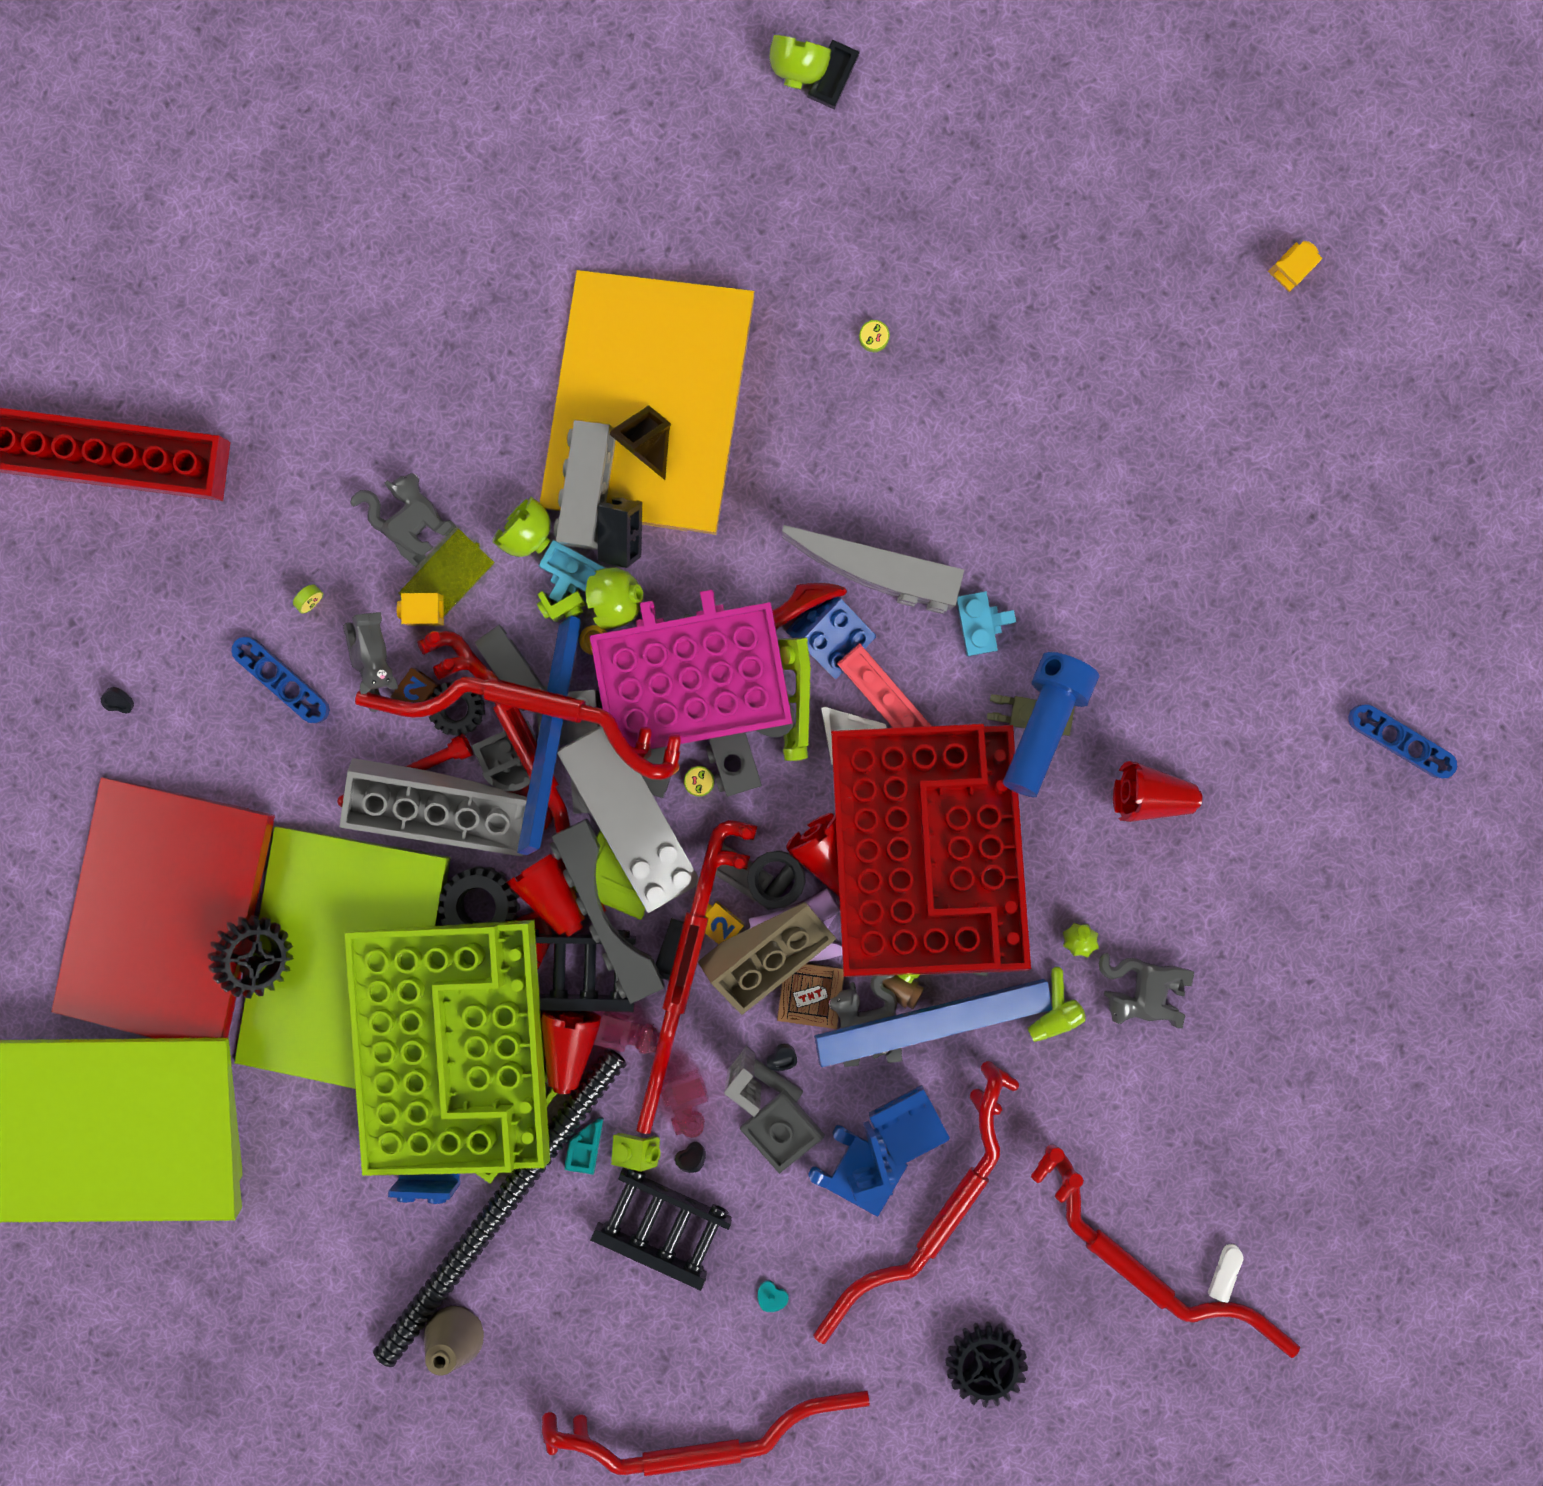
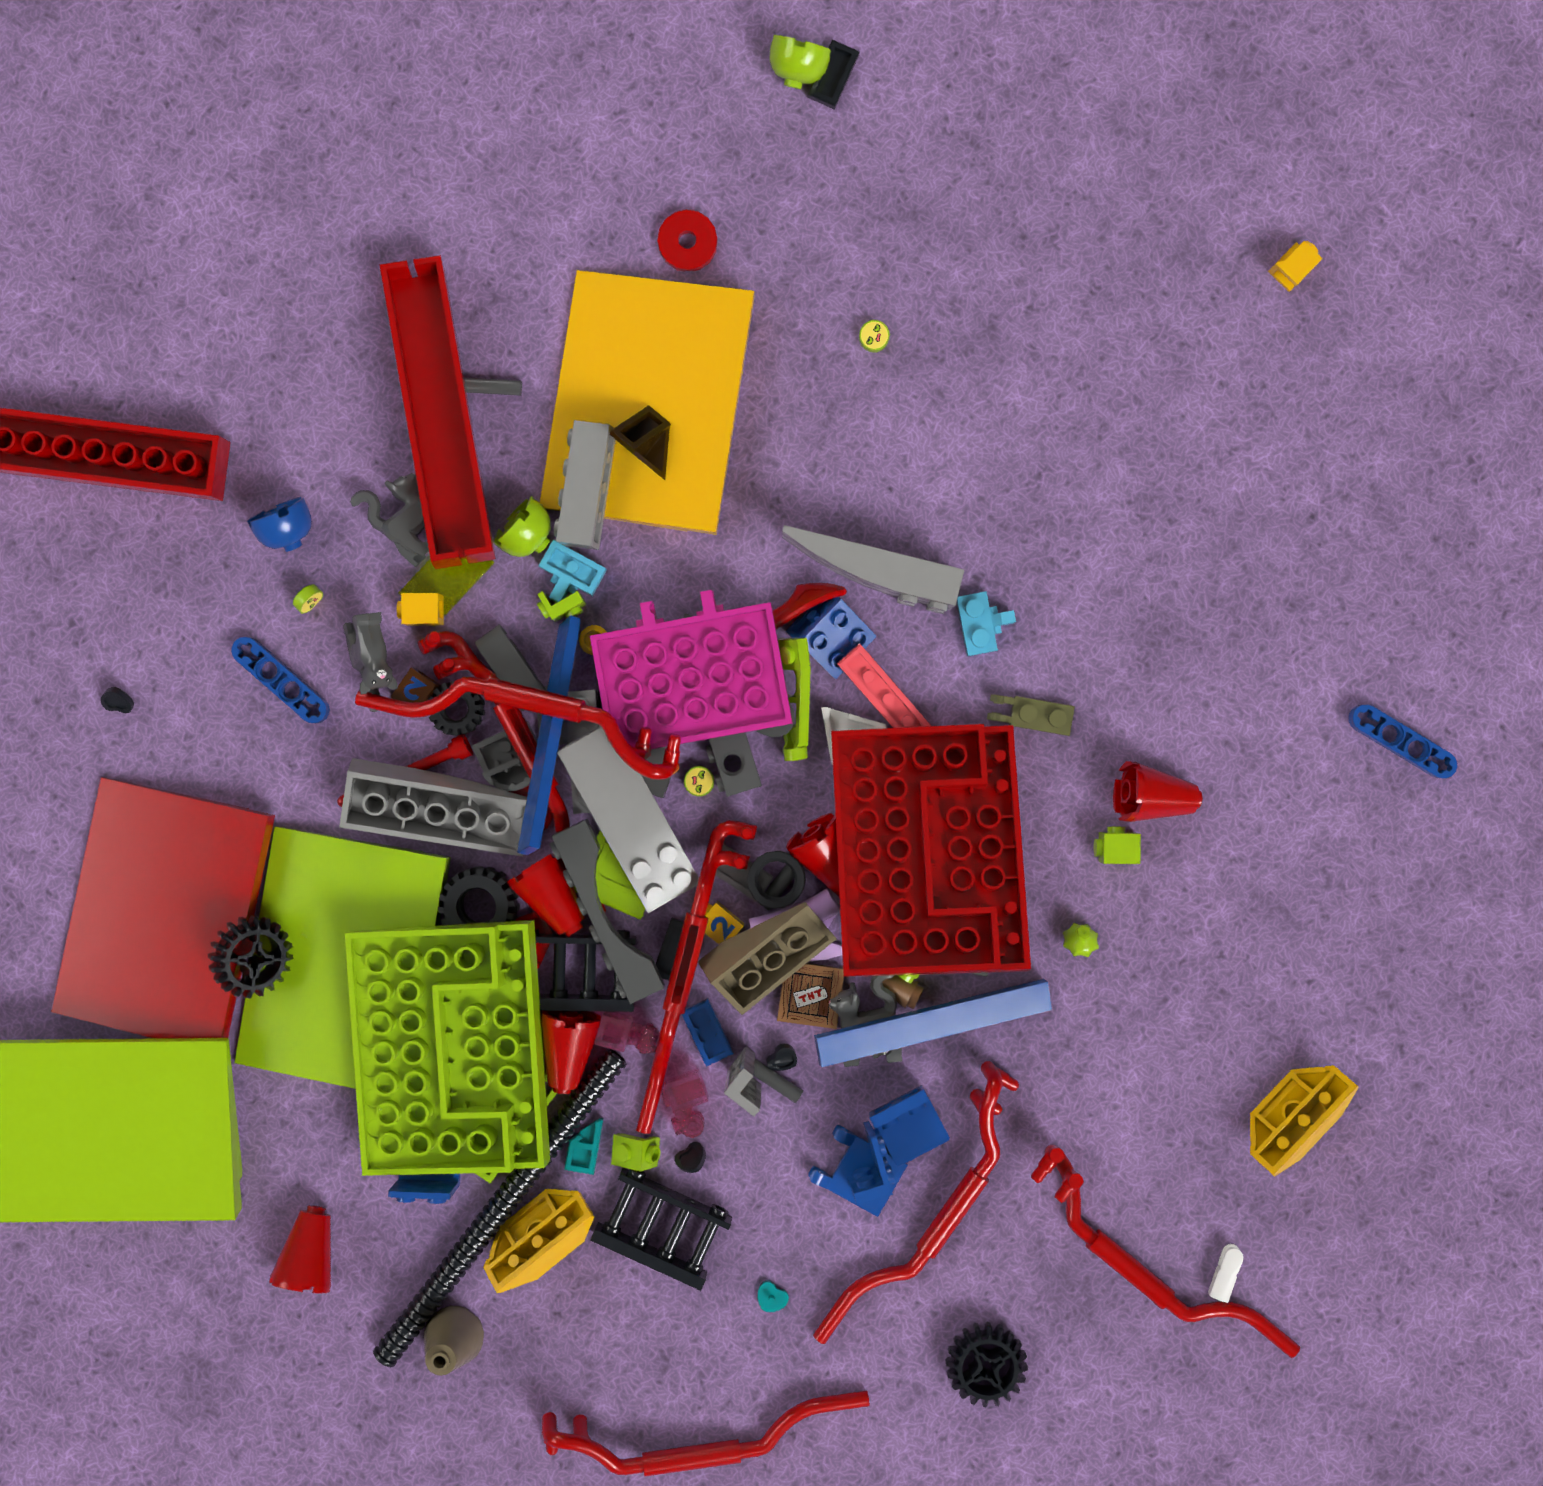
(282, 525): none -> blue cylinder
(306, 1254): none -> red cone
(437, 413): none -> red piece
(493, 386): none -> dark grey piece
(537, 1238): none -> yellow wedge
(614, 597): lime cylinder -> none
(620, 532): black hinge -> none
(687, 223): none -> red tile
(707, 1032): none -> blue plate
(782, 1131): dark grey tile -> none
(1062, 685): blue piece -> none
(1062, 1017): lime piece -> none
(1118, 846): none -> lime brick
(1150, 990): dark grey animal -> none
(1298, 1115): none -> yellow wedge

